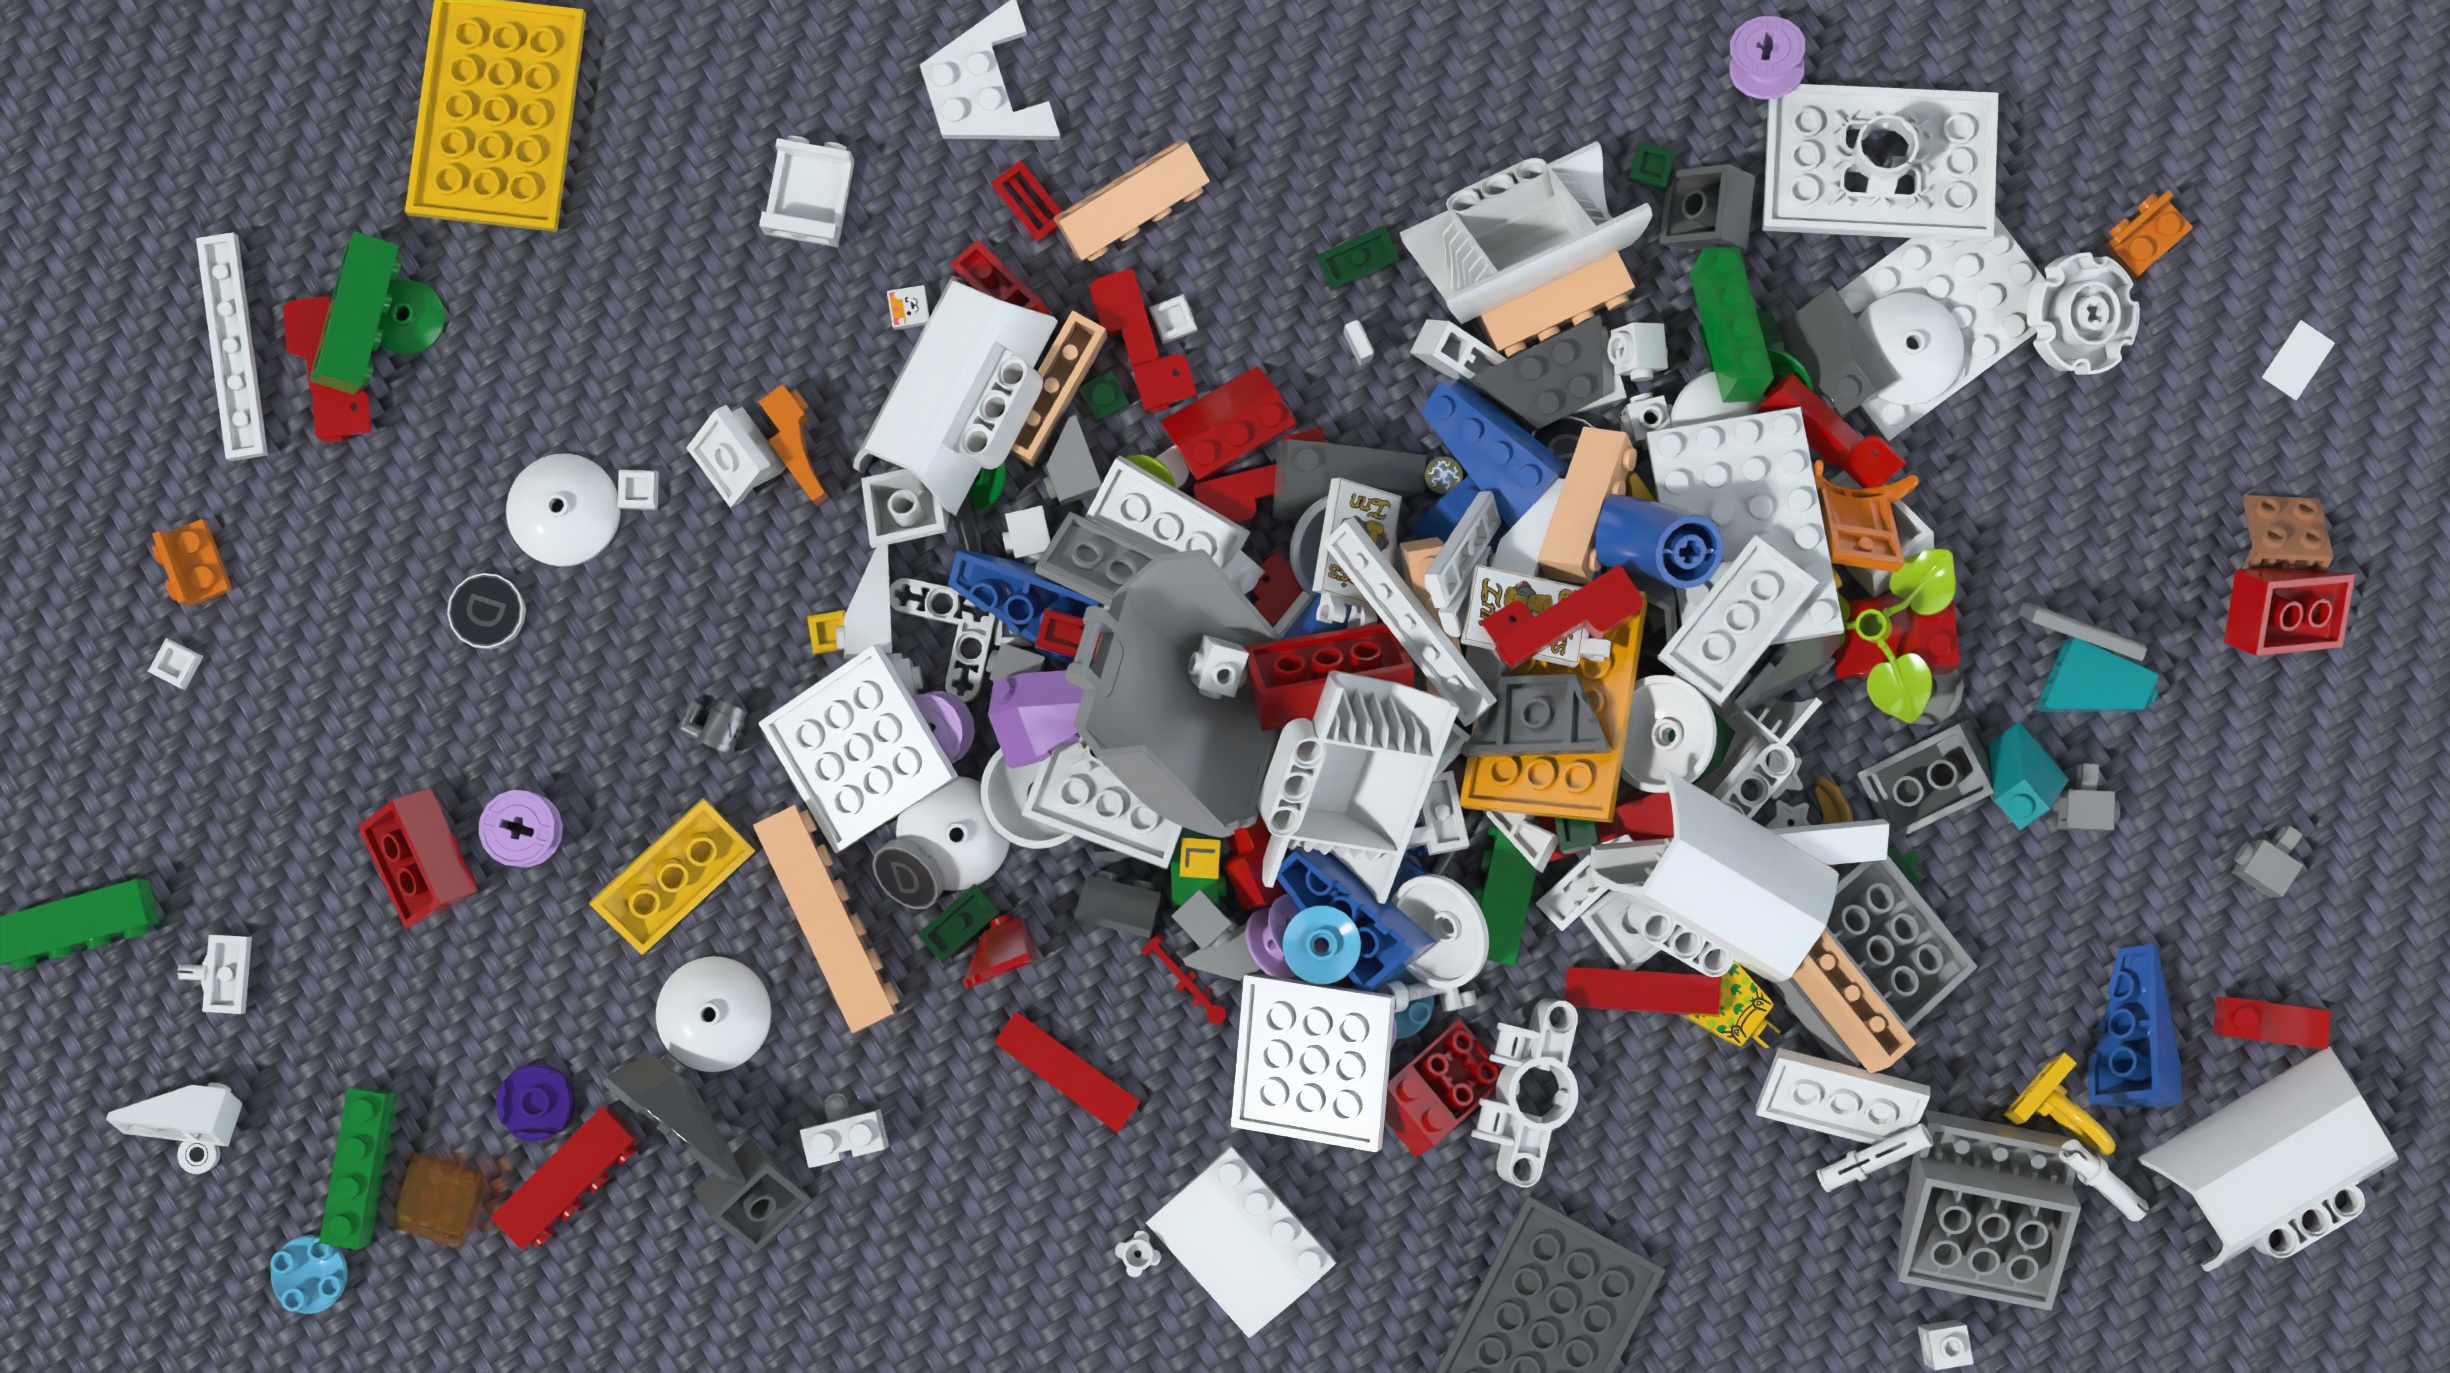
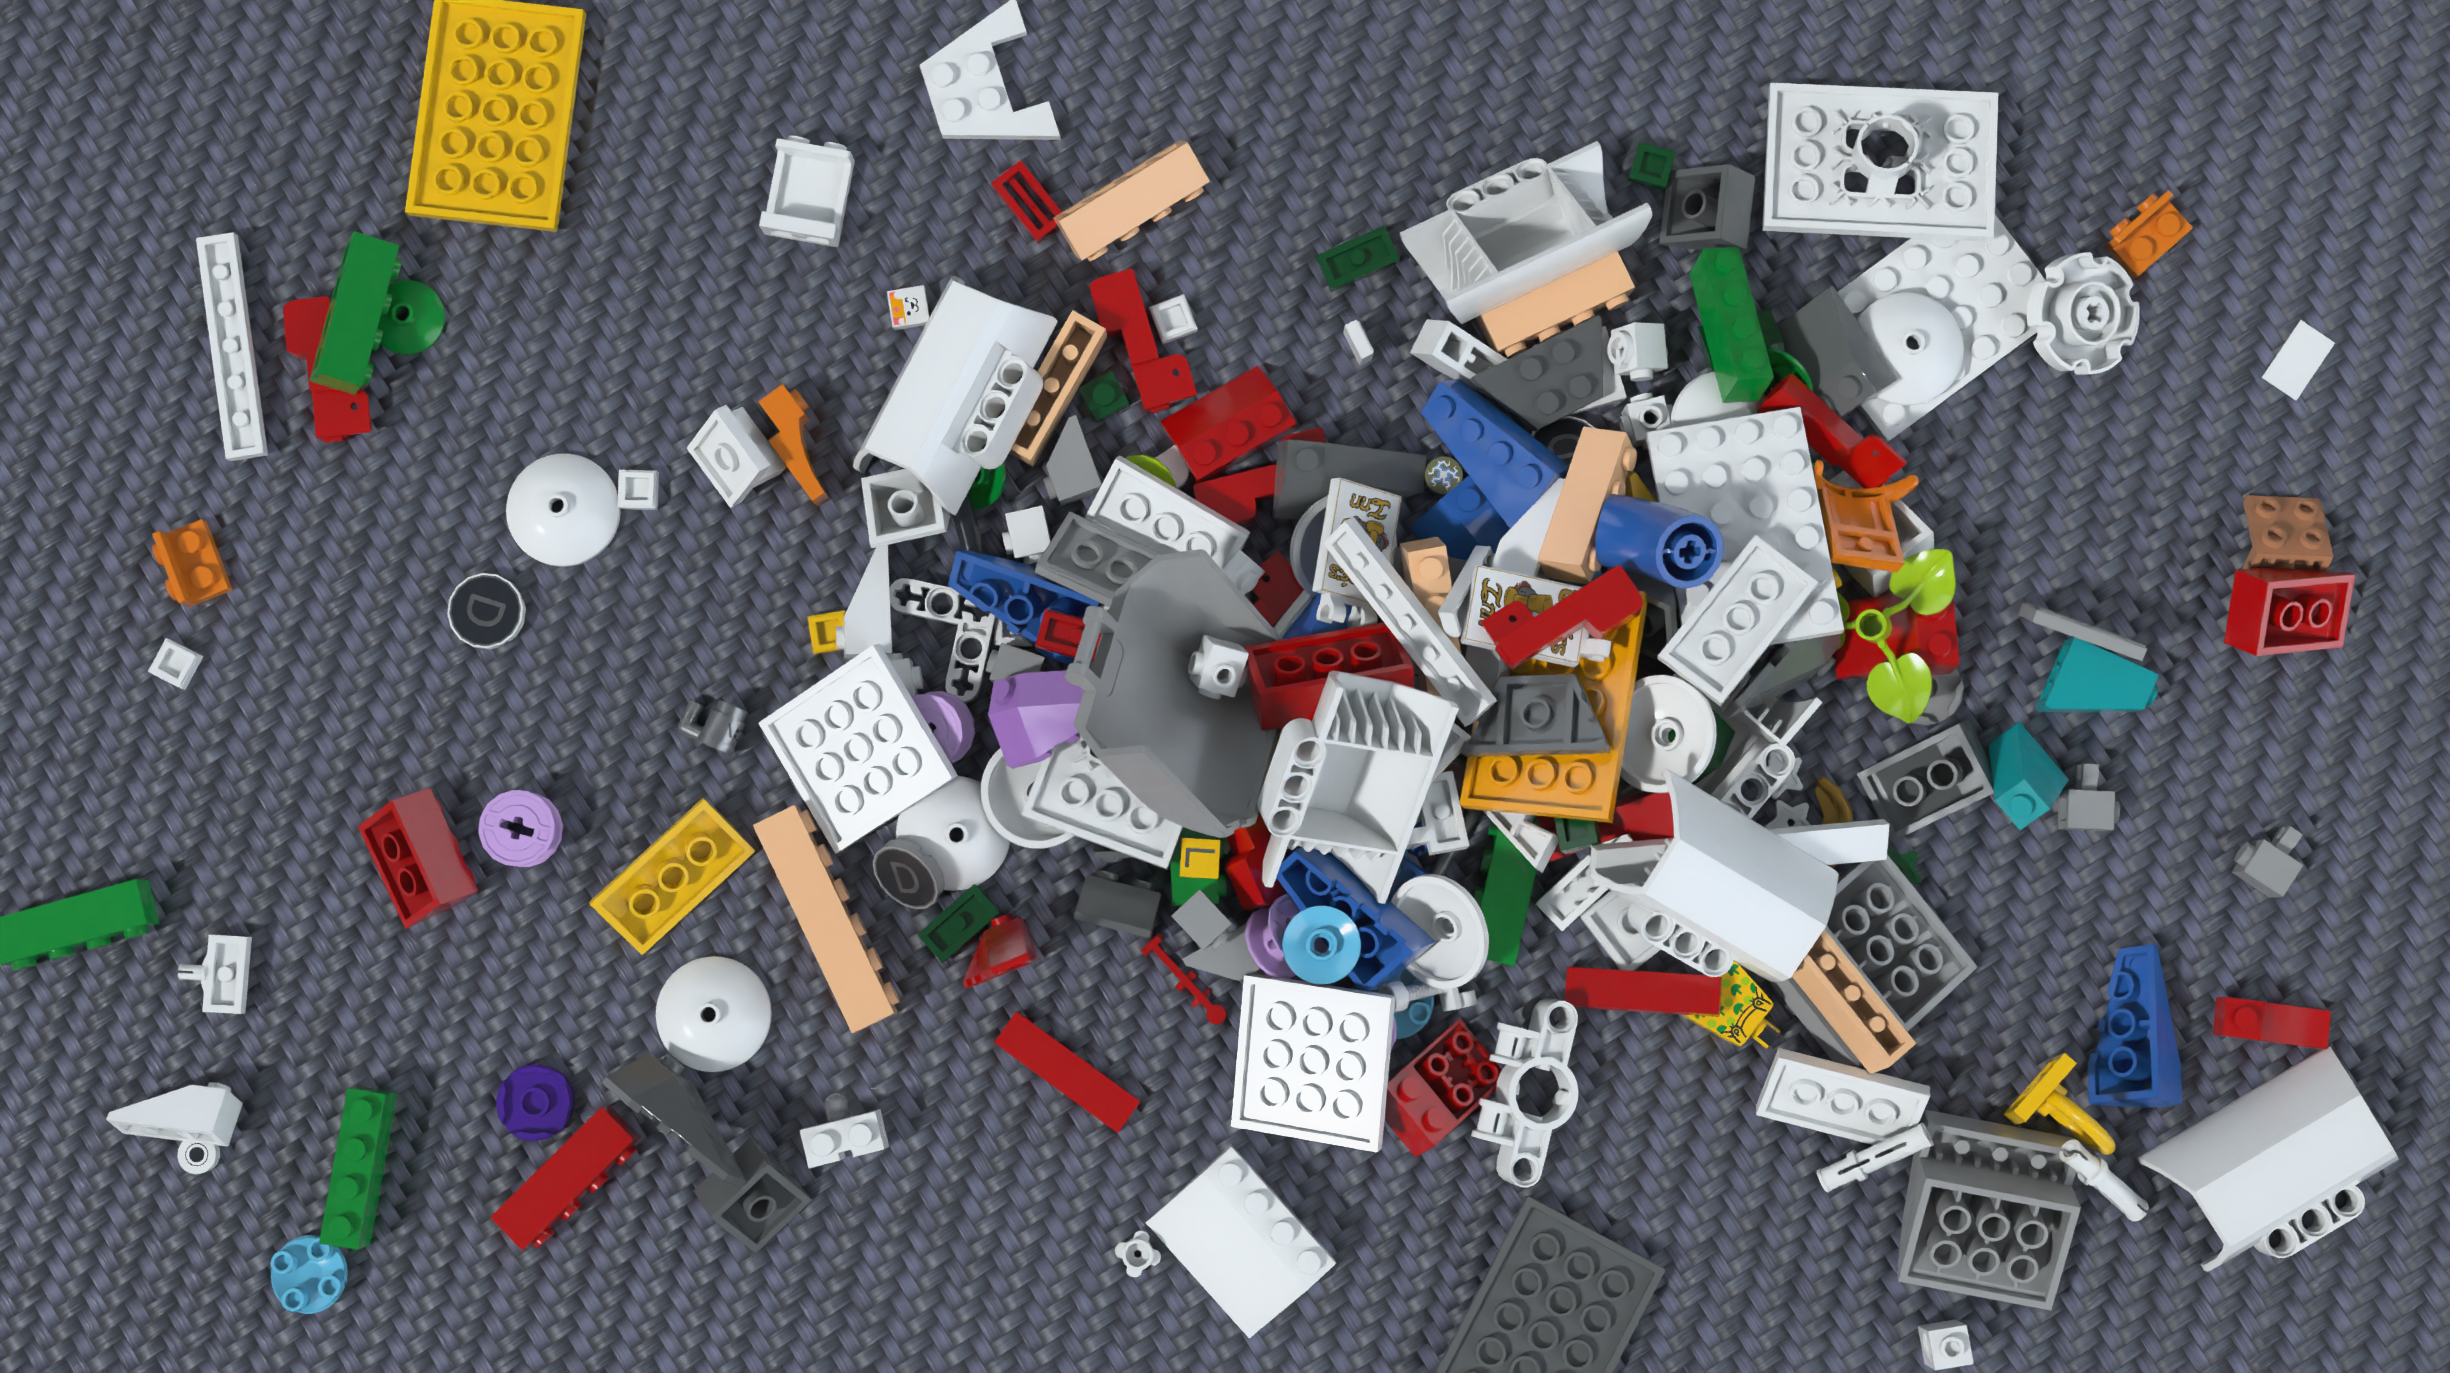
(439, 1201): clear orange slope -> none
(989, 275): red slope -> none
(1462, 549): white plate -> none
(1761, 38): lavender piece -> none

